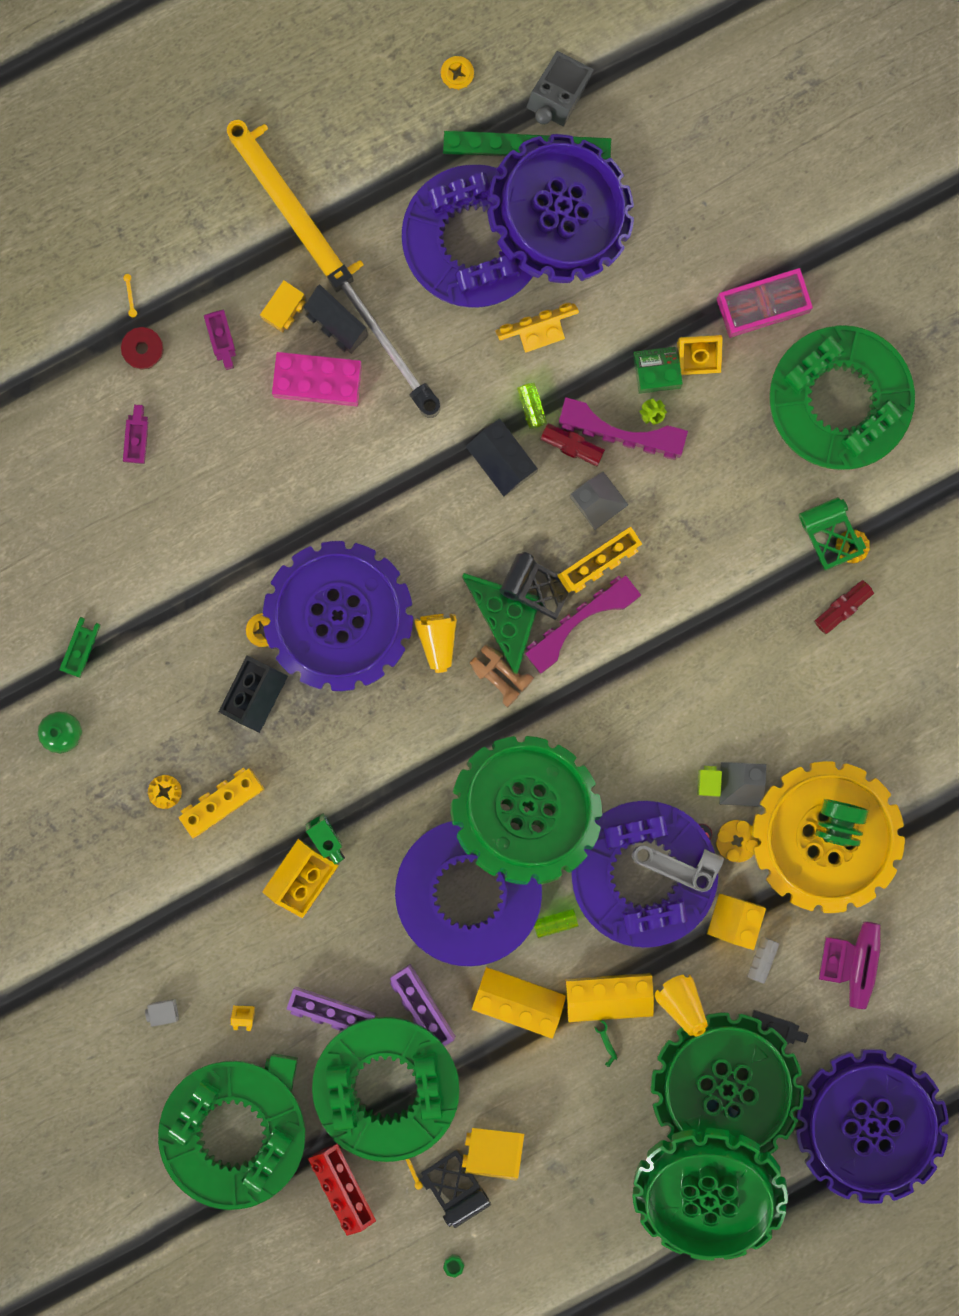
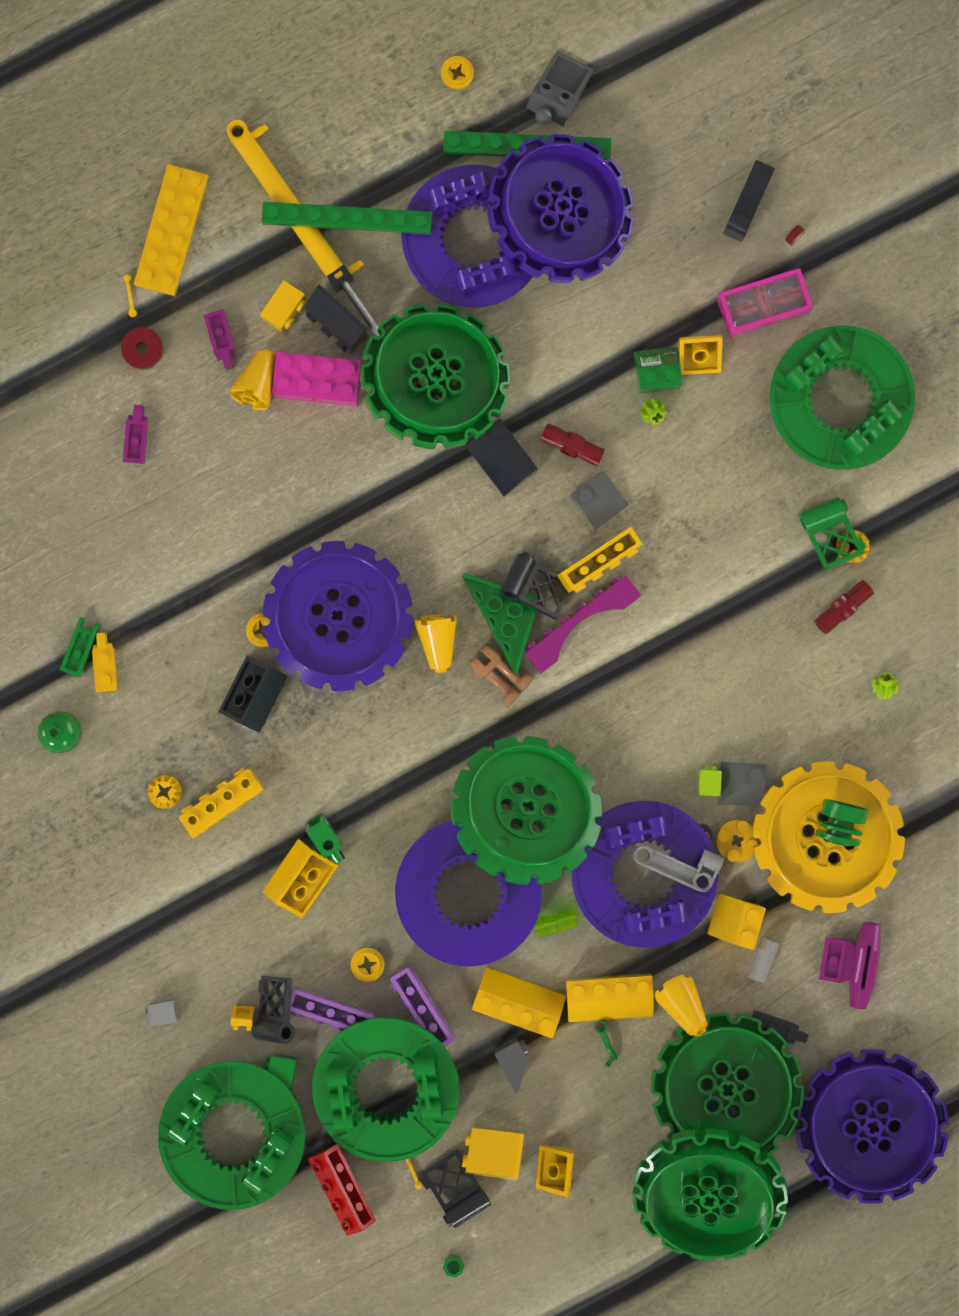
(104, 665): none -> yellow hinge
(171, 230): none -> yellow plate
(256, 381): none -> yellow cone
(273, 1026): none -> black piece
(346, 218): none -> green plate
(362, 973): none -> yellow gear
(412, 410): none -> green piece
(513, 1060): none -> dark grey slope
(532, 405): clear neon green axle -> none
(540, 329): yellow bracket -> none
(555, 1169): none -> yellow slope
(580, 417): magenta arch -> none
(749, 200): none -> black beam
(795, 235): none -> dark red tile
(885, 685): none -> lime gear

